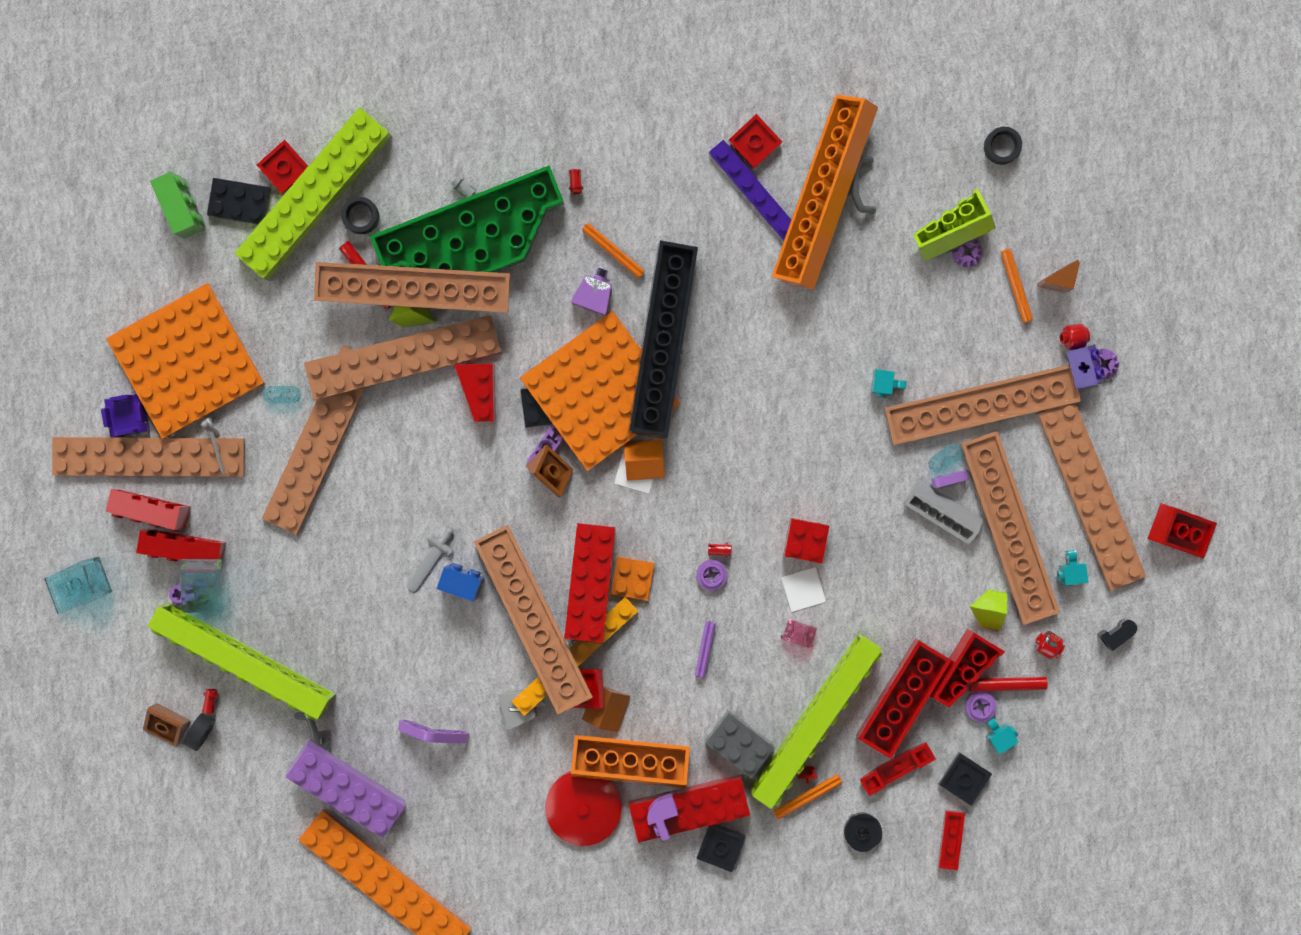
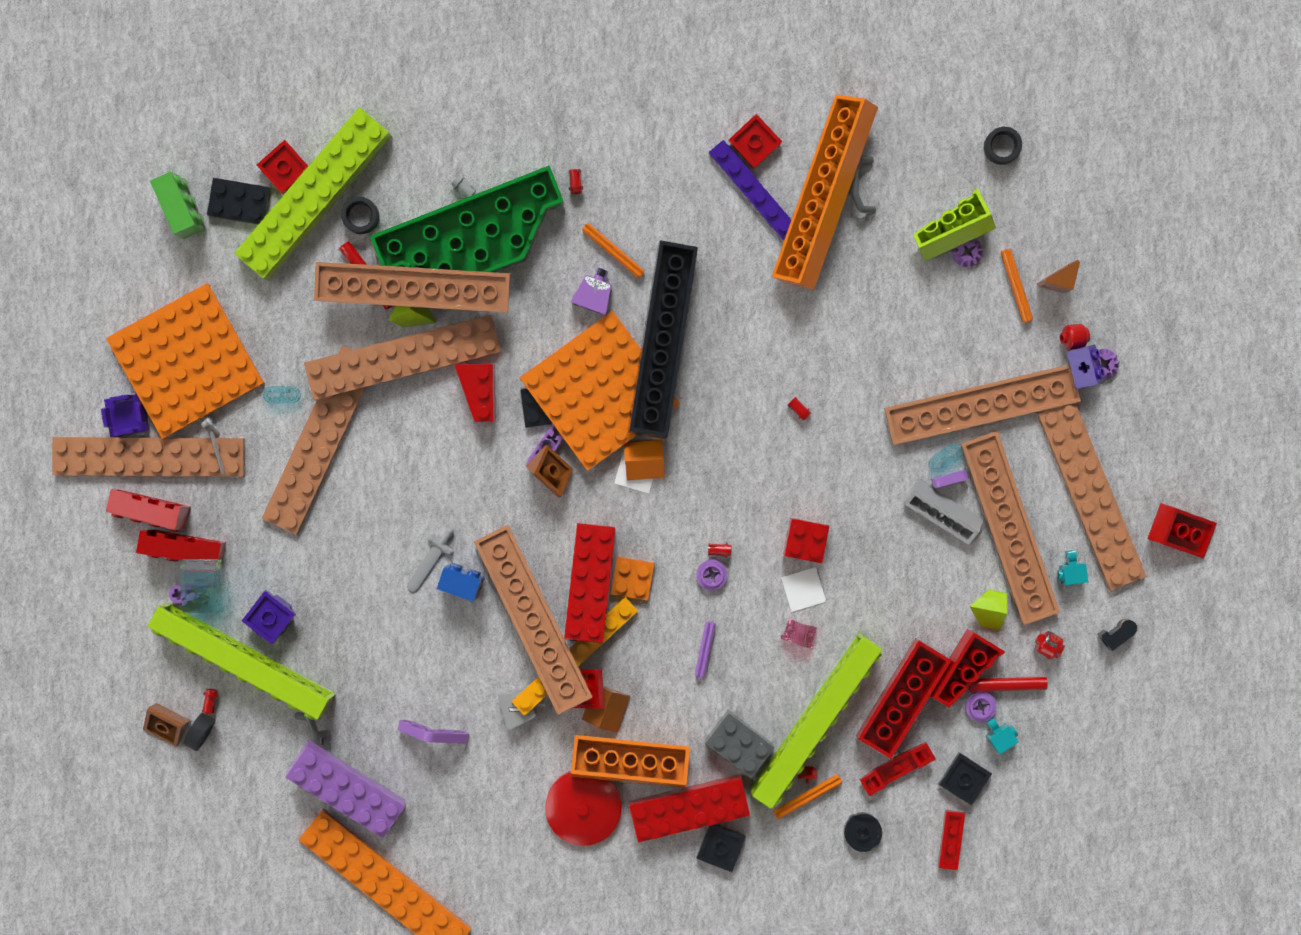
(78, 584): clear light blue slope -> none
(269, 616): none -> dark purple panel
(659, 810): medium lavender brick -> none
(799, 408): none -> red pin
(884, 382): teal brick -> none

